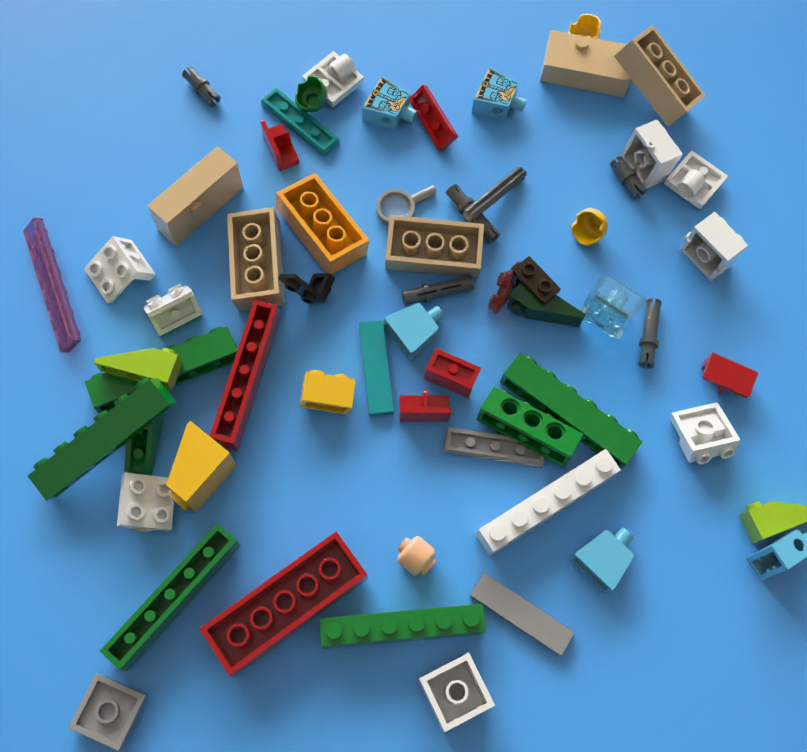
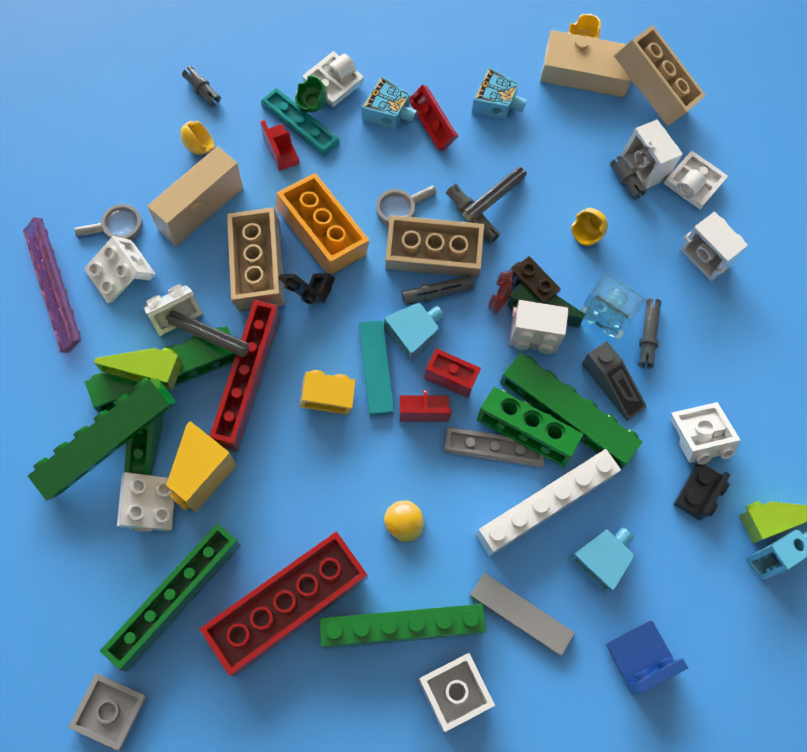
(117, 221): none -> piece
(196, 138): none -> yellow hair
(208, 333): none -> dark grey axle
(404, 521): none -> yellow hair
(416, 556): light nougat head -> none
(538, 326): none -> white brick
(614, 379): none -> dark grey slope
(644, 658): none -> blue bracket
(701, 491): none -> black bracket
(728, 375): red panel -> none

